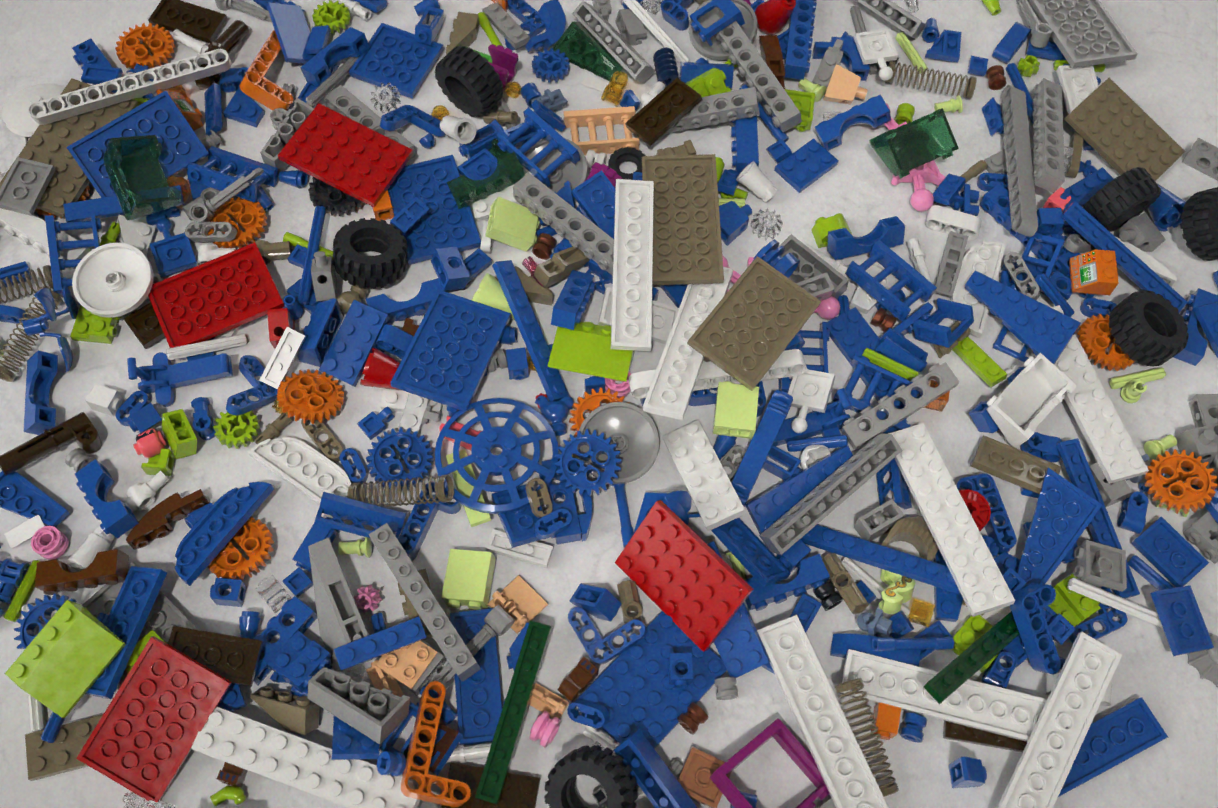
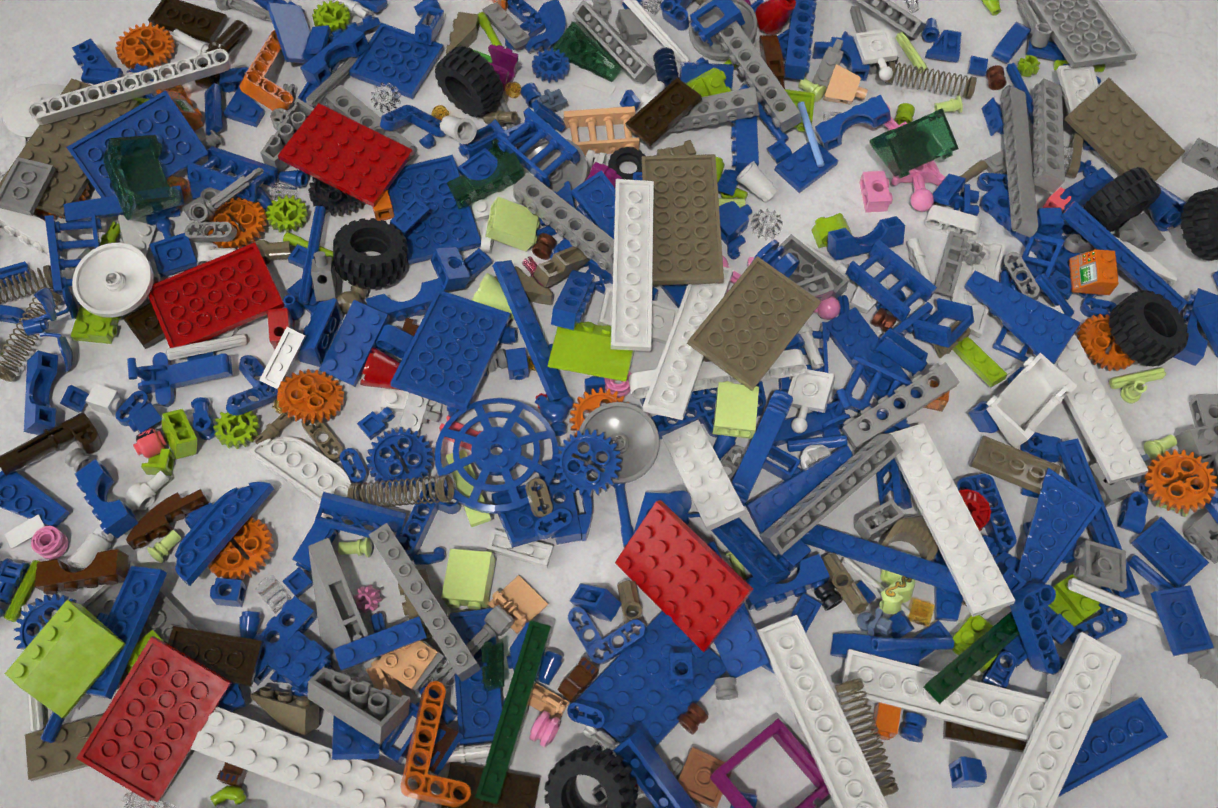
(74, 398): none -> blue plate
(161, 549): none -> yellowish green pin
(279, 189): none -> clear cone
(286, 213): none -> lime gear
(367, 23): none -> blue plate
(391, 763): blue wheel -> none
(426, 559): none -> blue arm
(494, 671): none -> clear green hinge
(549, 667): none -> blue cone
(616, 88): clear yellow piece -> none
(697, 409): none -> blue beam
(733, 247): none -> blue arm
(810, 133): none -> light blue bar
(811, 347): none -> white pin
(875, 191): none -> bright pink brick
(889, 364): lime axle -> none
(972, 253): none -> light grey gear

